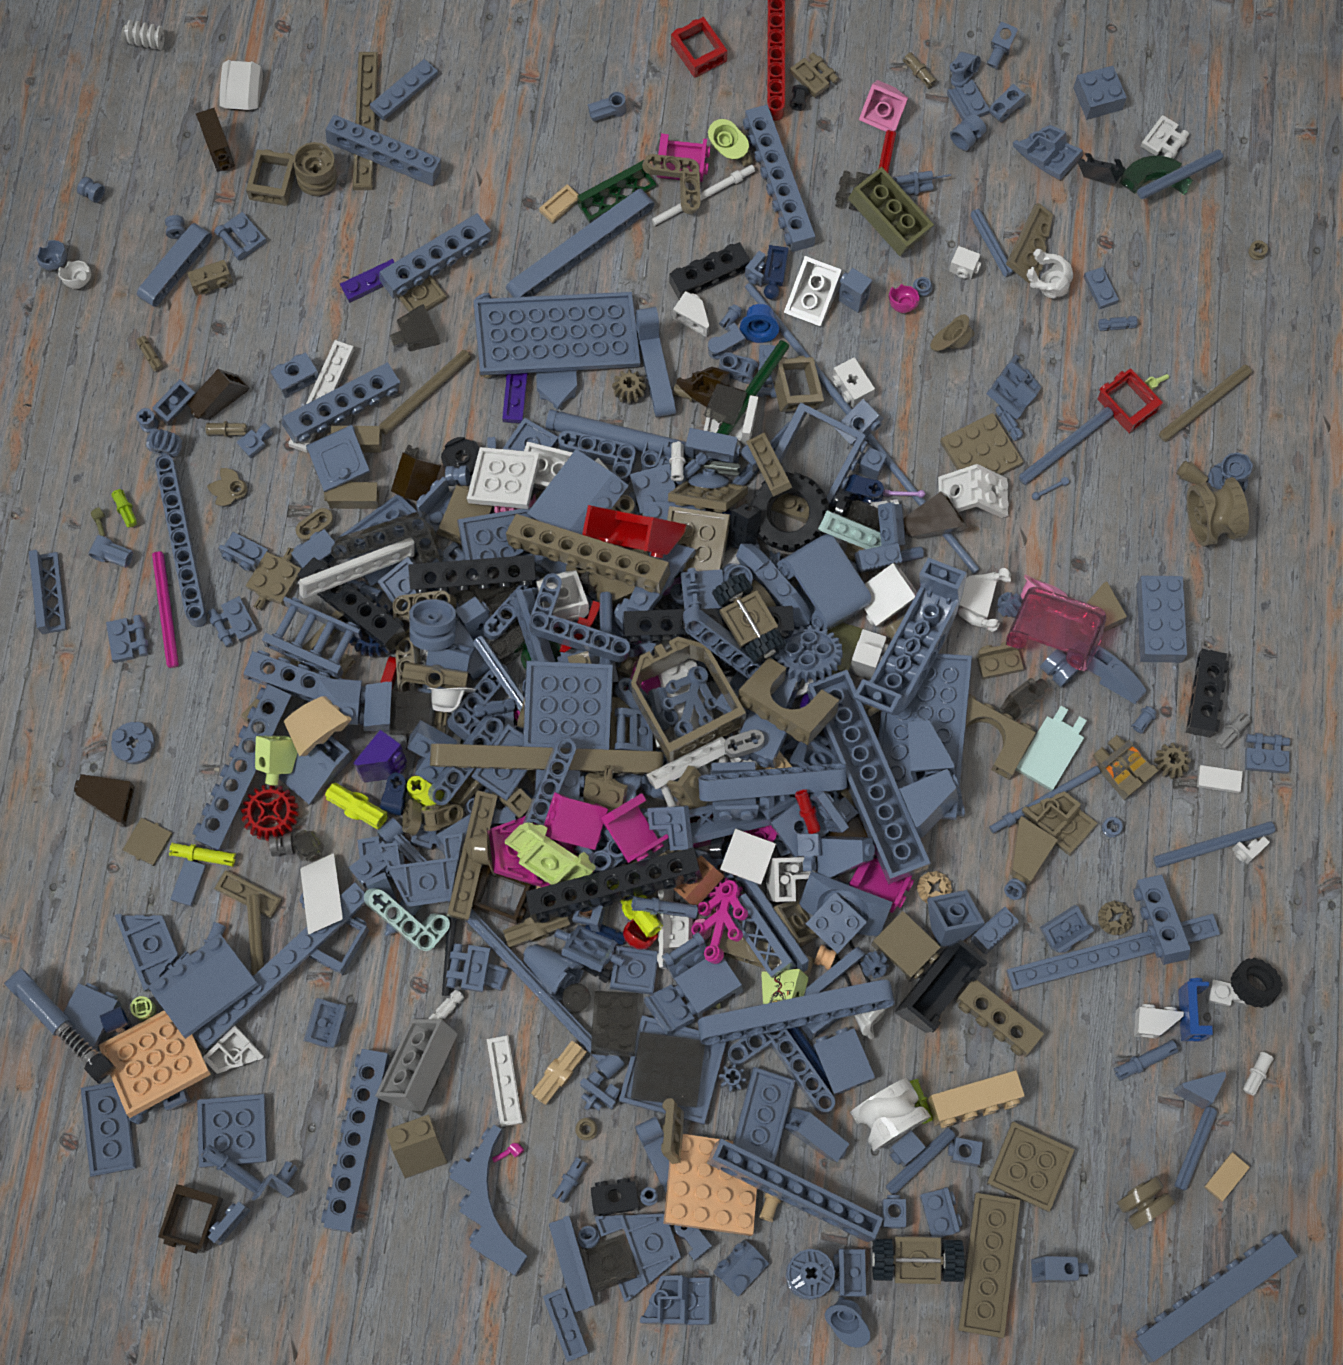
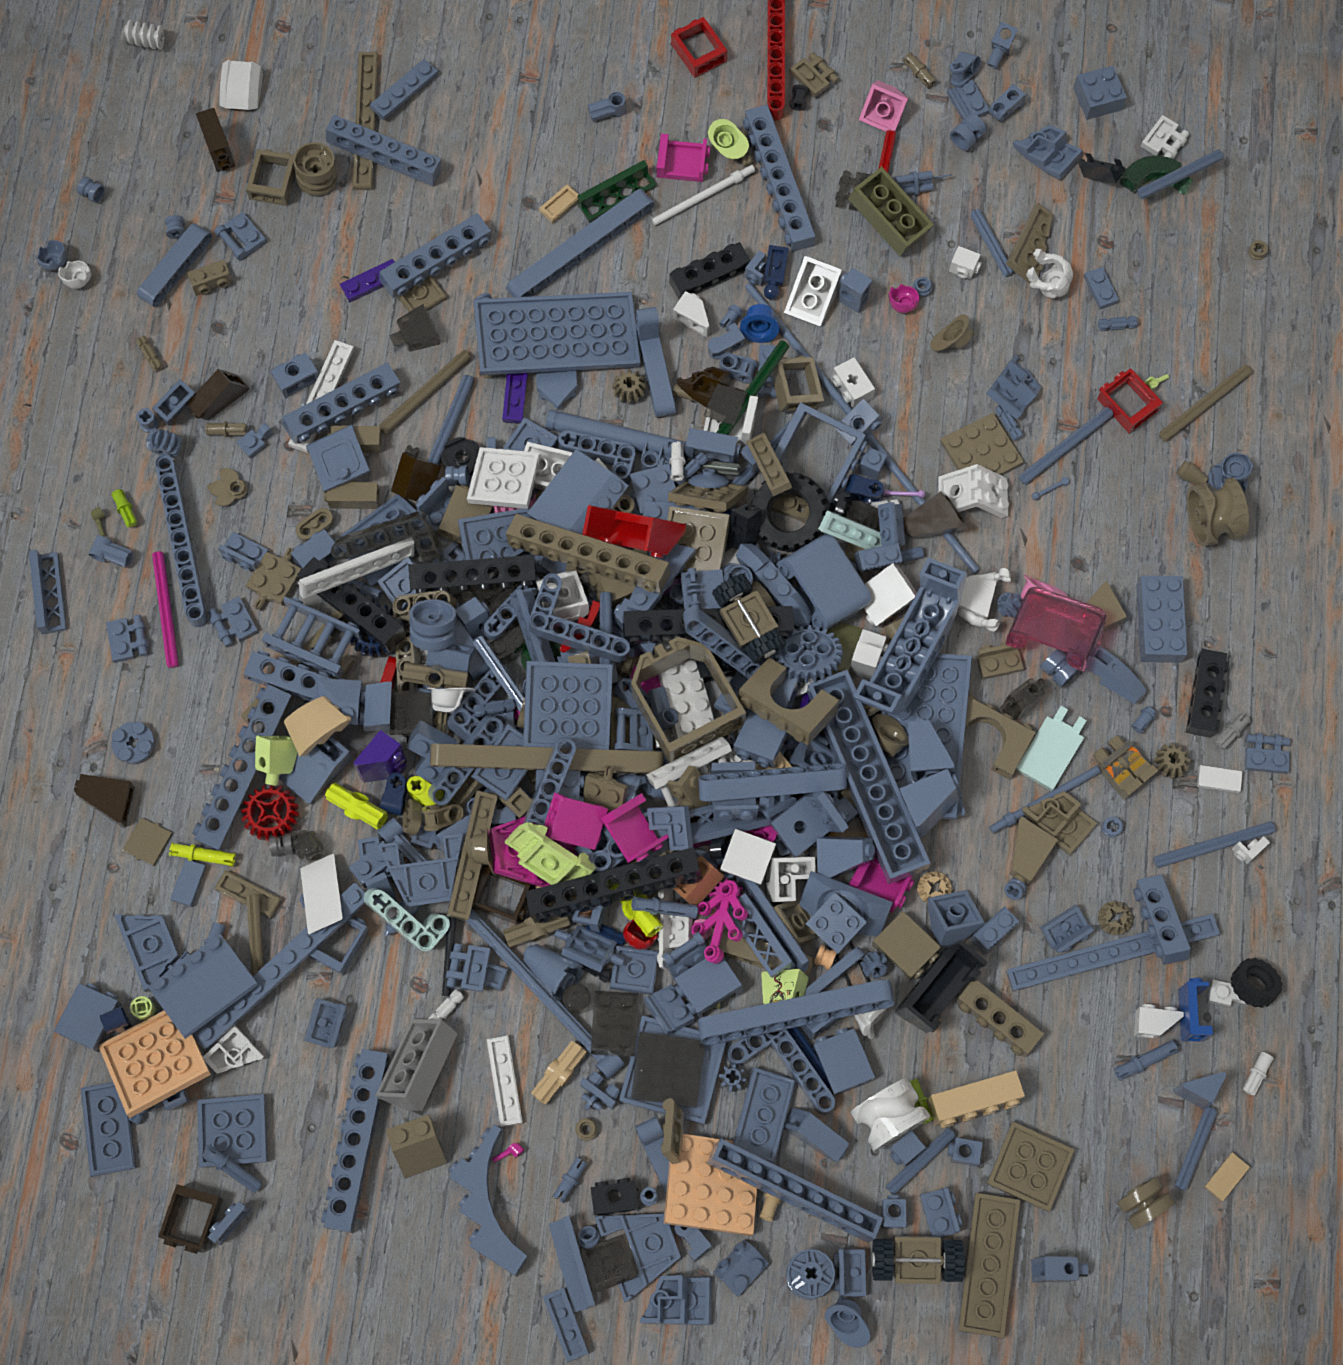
(57, 1022): piece -> none
(279, 1183): sand blue bracket -> none
(451, 418): none -> sand blue axle
(684, 175): dark tan beam -> none
(691, 698): sand blue plant -> none
(744, 743): light grey beam -> none
(807, 811): red pin -> none
(809, 846): sand blue plate -> none
(889, 734): none -> dark tan piece
(1214, 1297): sand blue brick -> none

